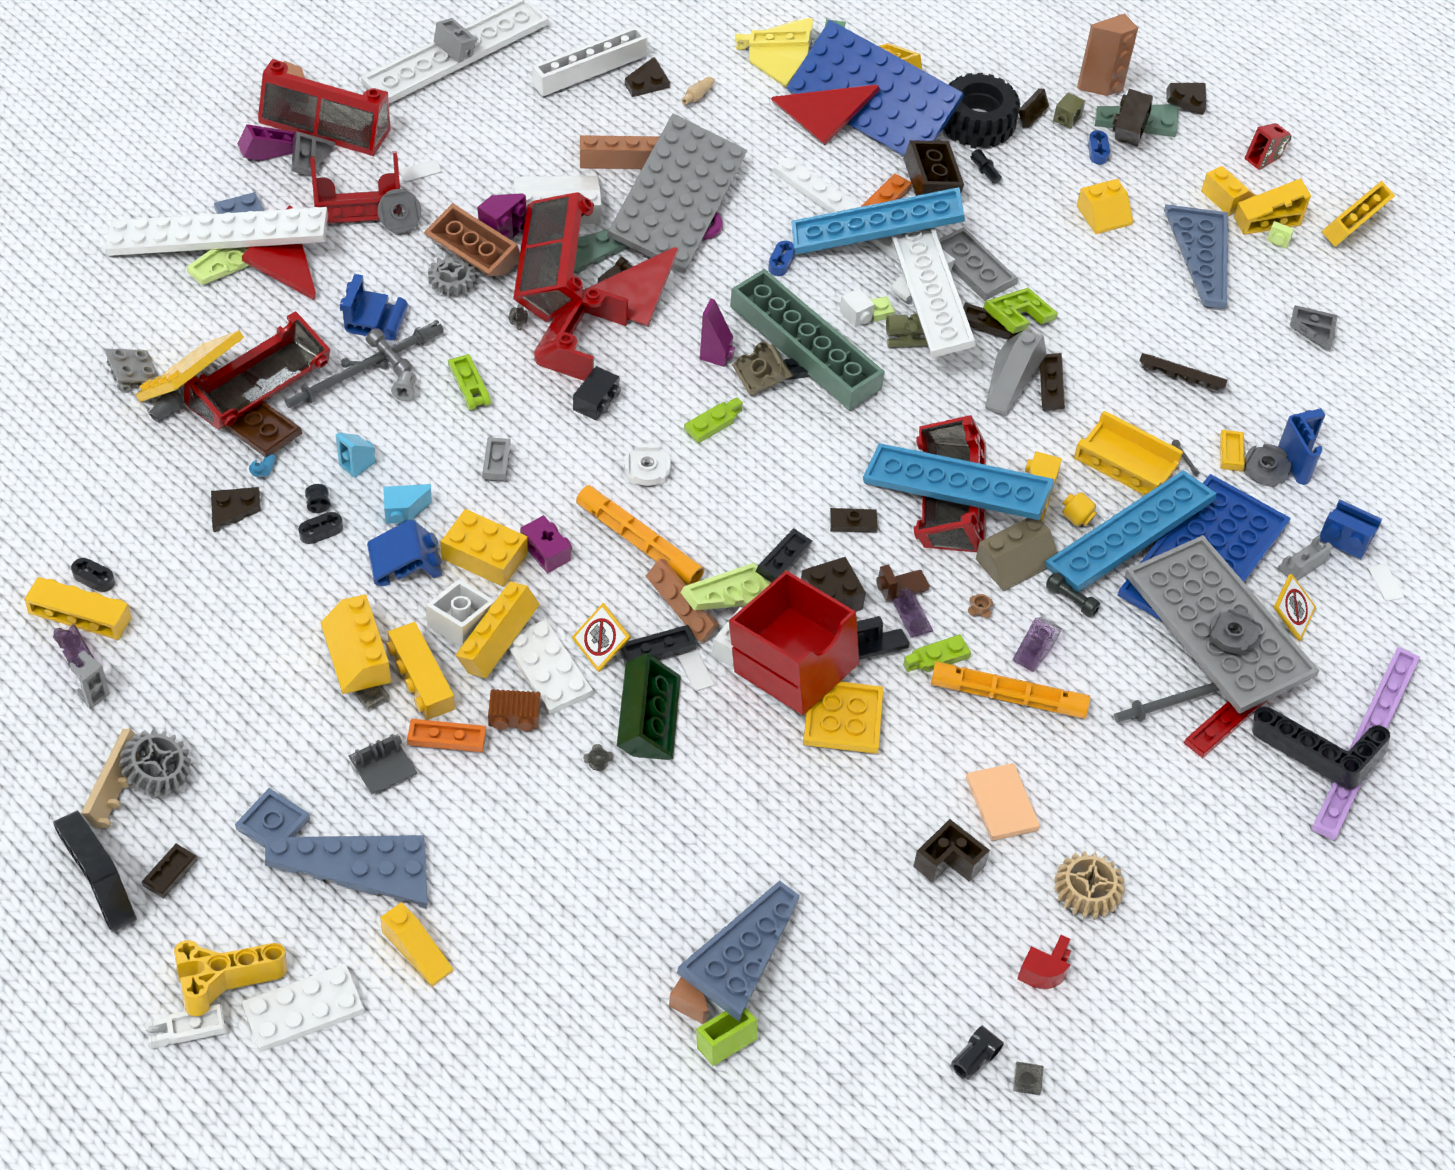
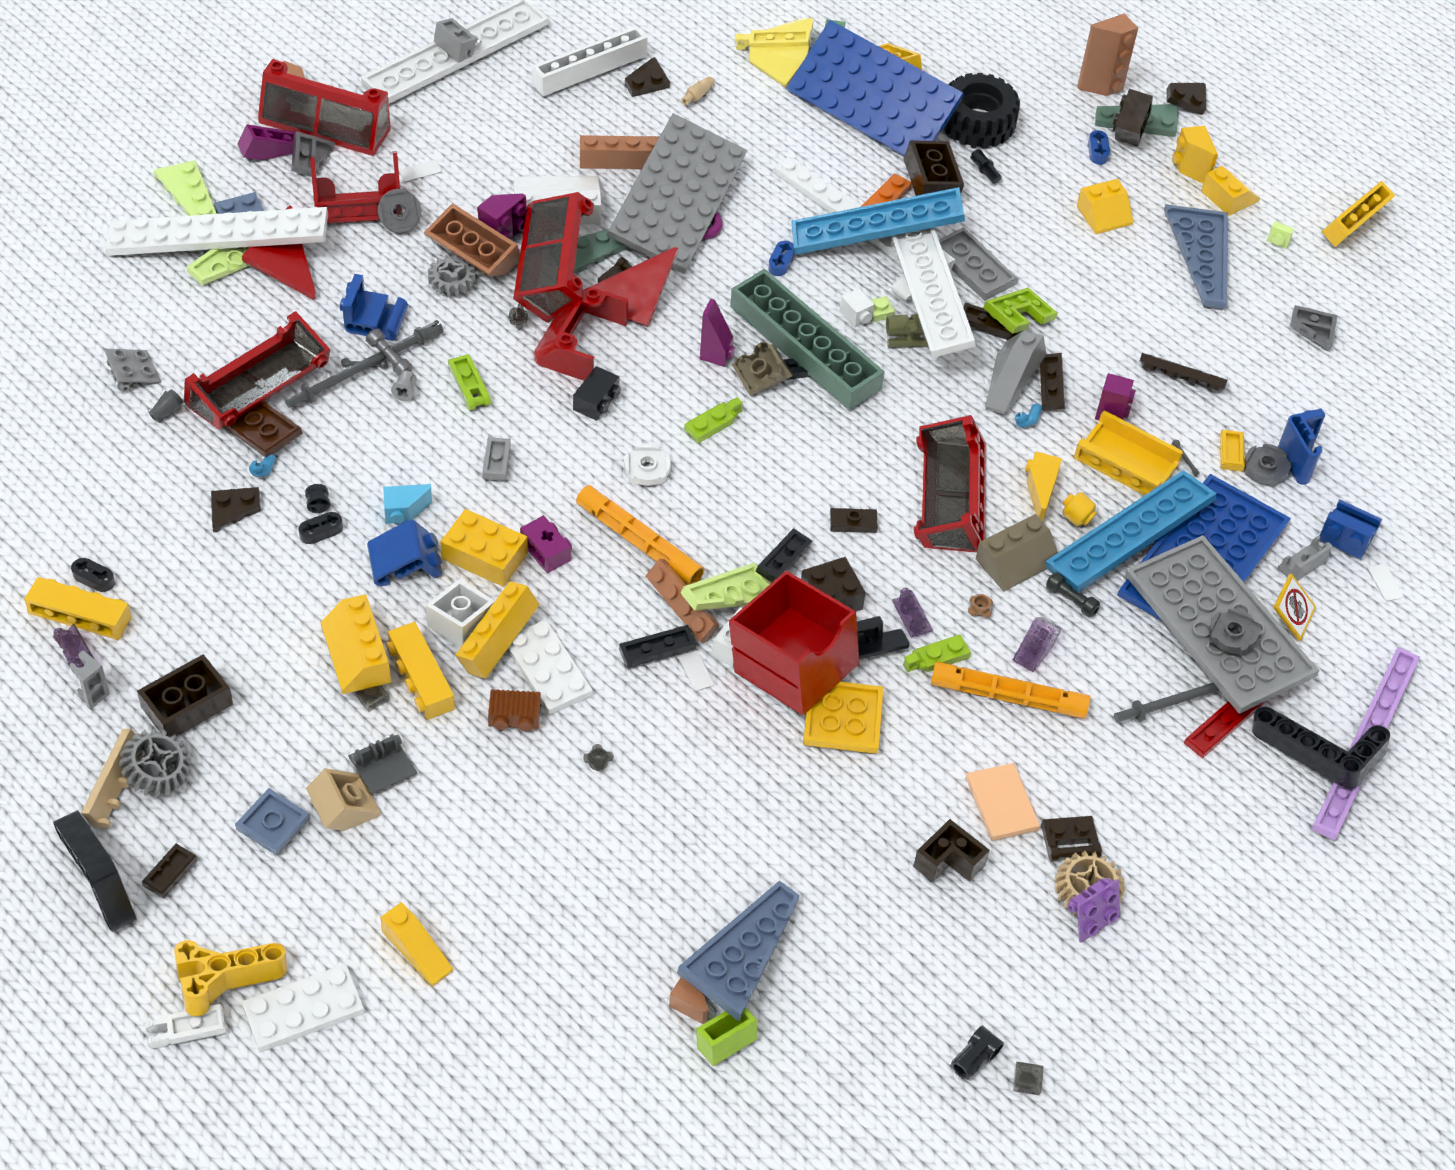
(185, 697): none -> dark brown brick
(187, 187): none -> yellowish green wing
(188, 366): yellow plate -> none
(342, 799): none -> tan slope
(354, 453): medium azure slope -> none
(362, 863): sand blue wing -> none
(446, 735): orange plate -> none
(601, 637): piece -> none
(648, 709): dark green slope -> none
(825, 111): red tile -> none
(891, 585): reddish brown bracket -> none
(959, 481): dark azure plate -> none
(1029, 419): none -> dark azure arm
(1033, 108): dark brown plate -> none
(1046, 970): red brick -> none
(1069, 110): olive brick -> none
(1069, 832): none -> dark brown plate
(1096, 907): none -> medium lavender hinge
(1115, 396): none -> magenta brick
(1195, 153): none -> yellow slope
(1267, 145): red torso -> none
(1282, 204): yellow wedge -> none

